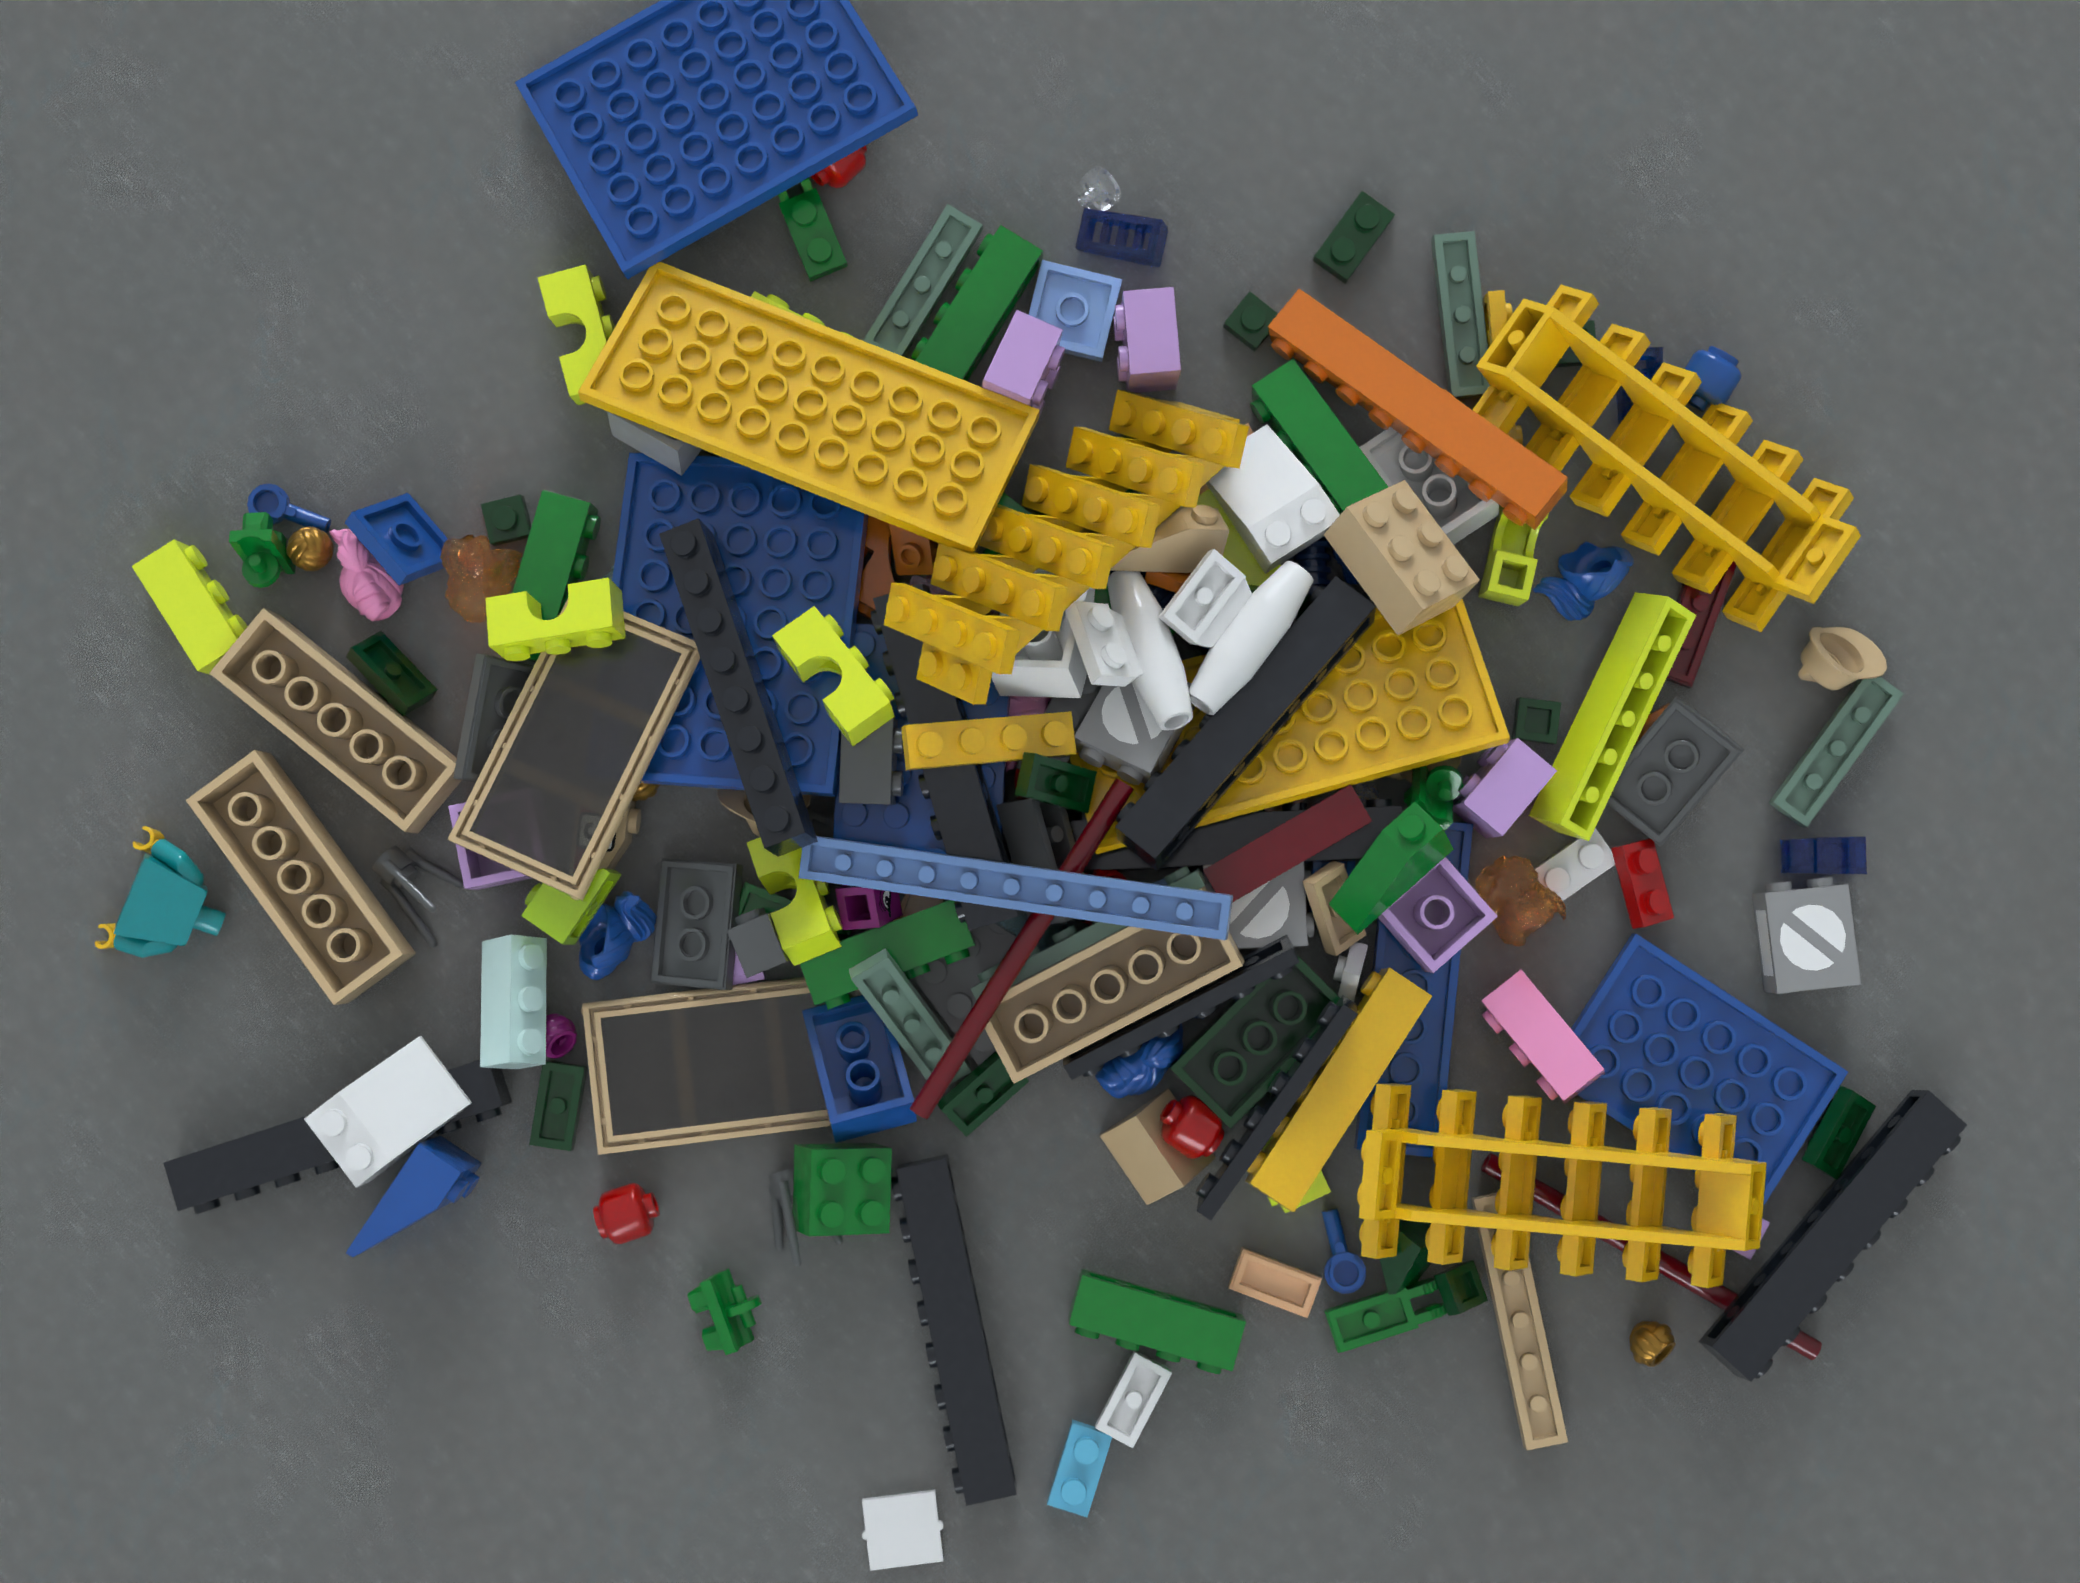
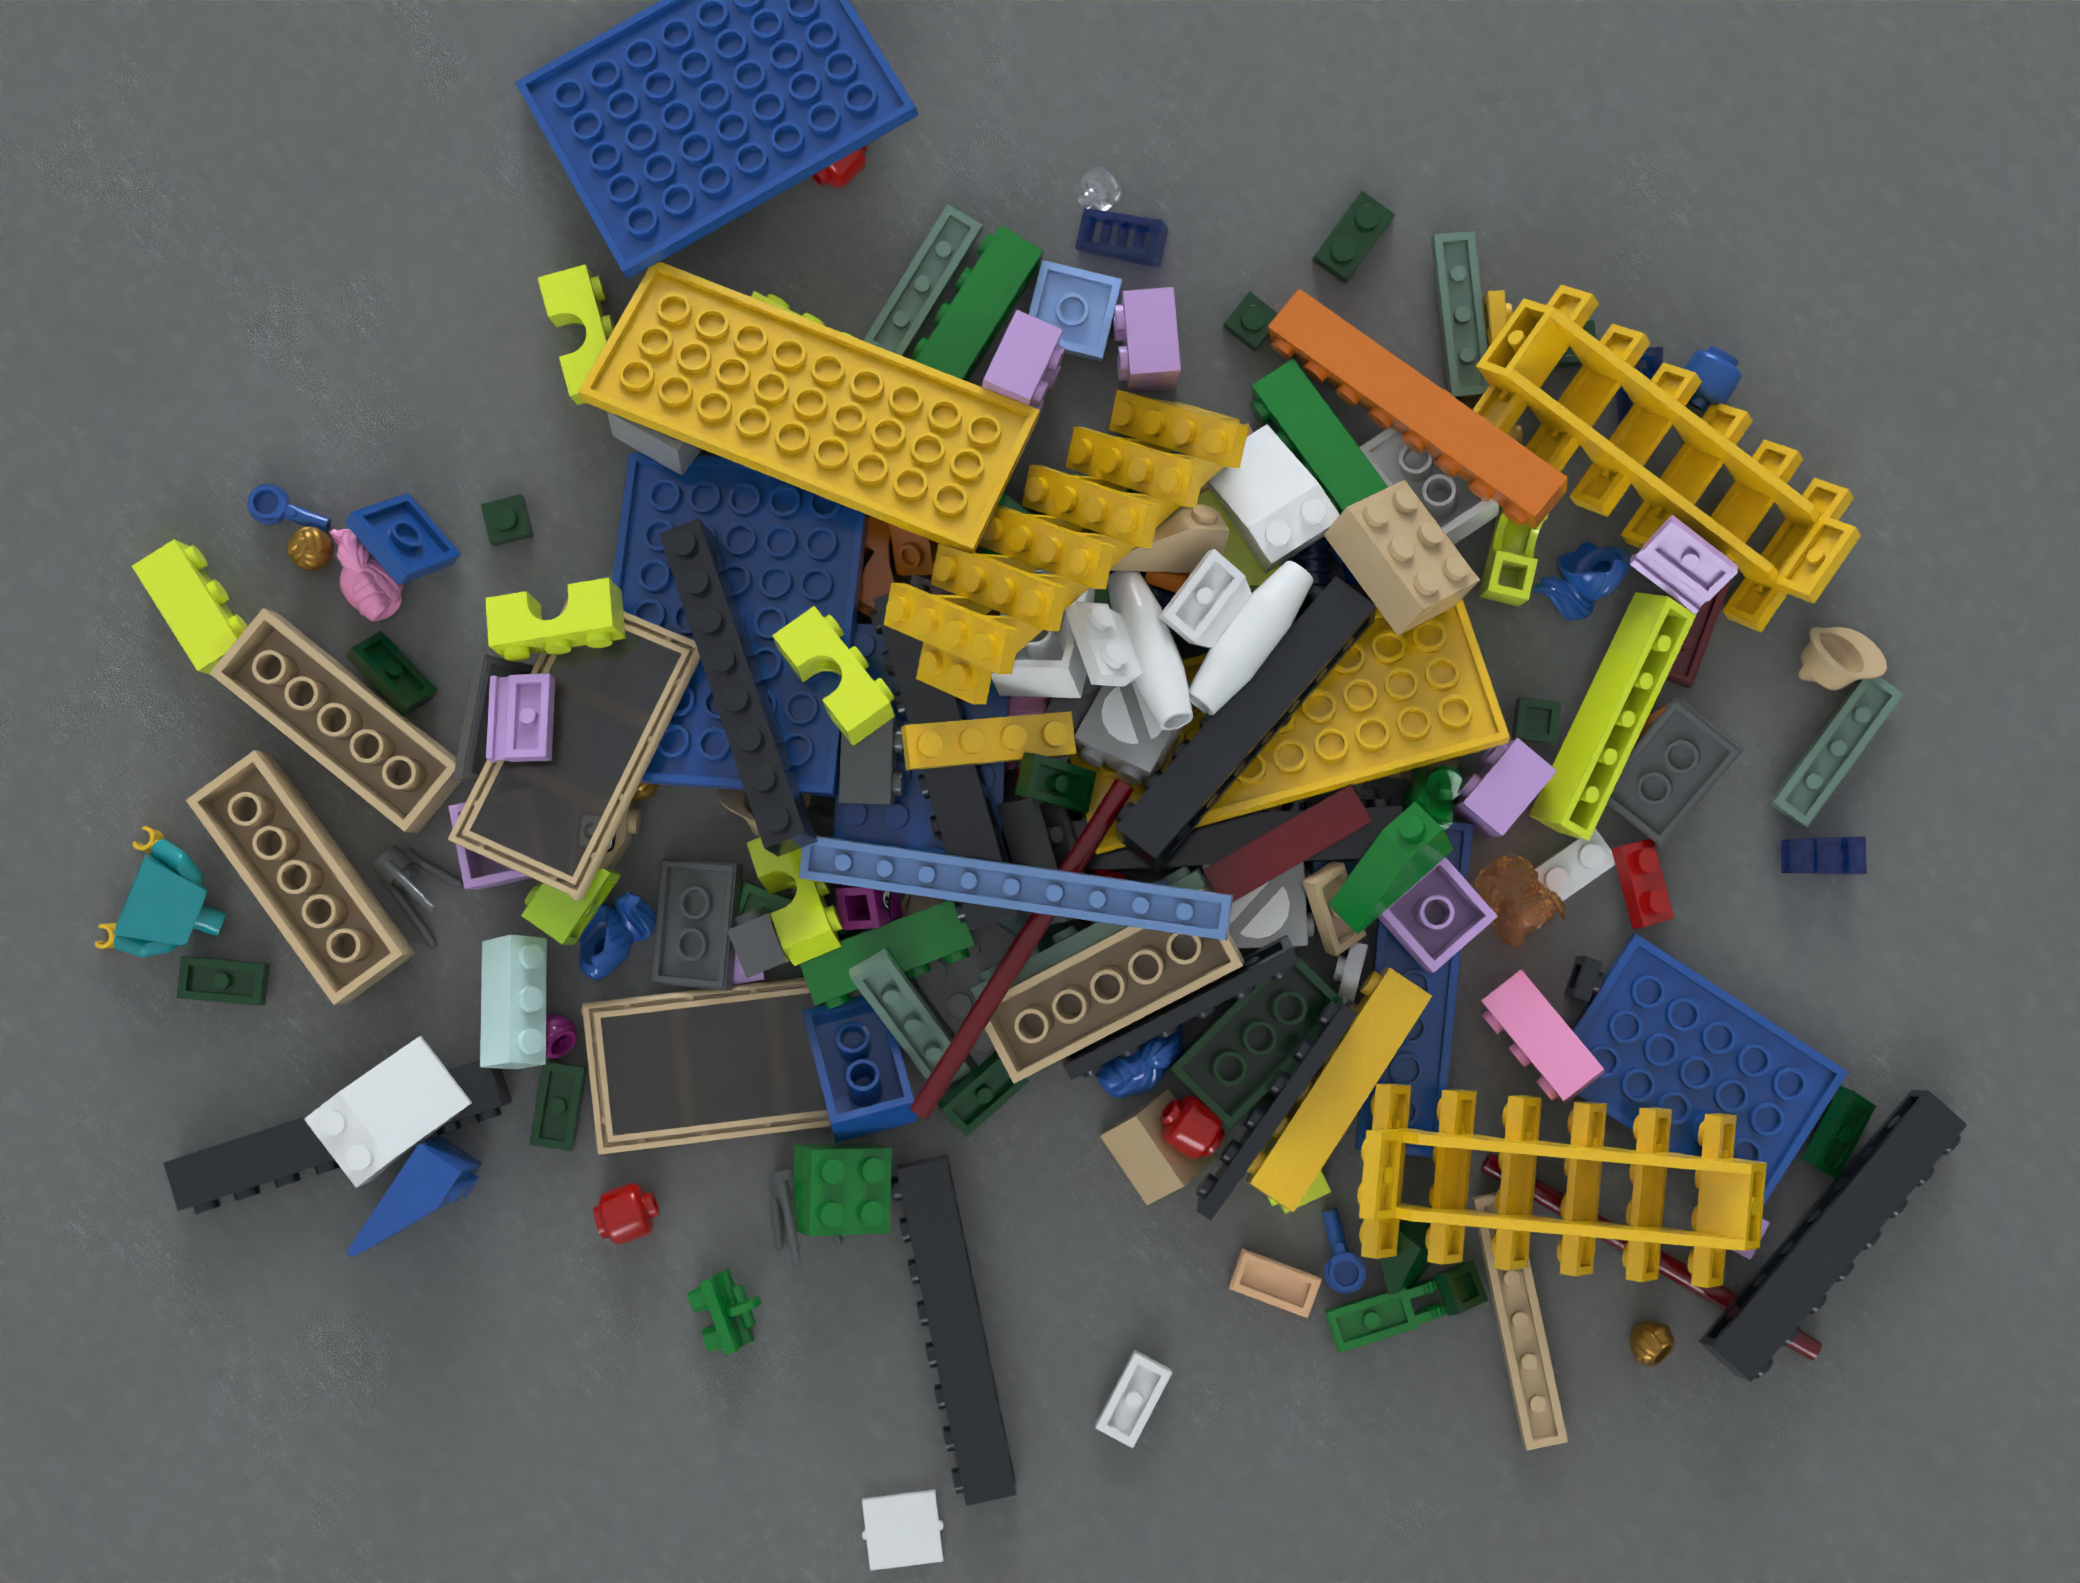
(223, 980): none -> dark green plate
(261, 550): green hips -> none
(477, 574): clear orange hair -> none
(520, 718): none -> lavender plate
(556, 551): green brick -> none
(812, 232): green hinge -> none
(1079, 1469): medium azure plate -> none
(1157, 1321): green brick -> none
(1584, 979): none -> black plate
(1684, 564): none -> lavender plate
(1806, 936): light grey brick -> none

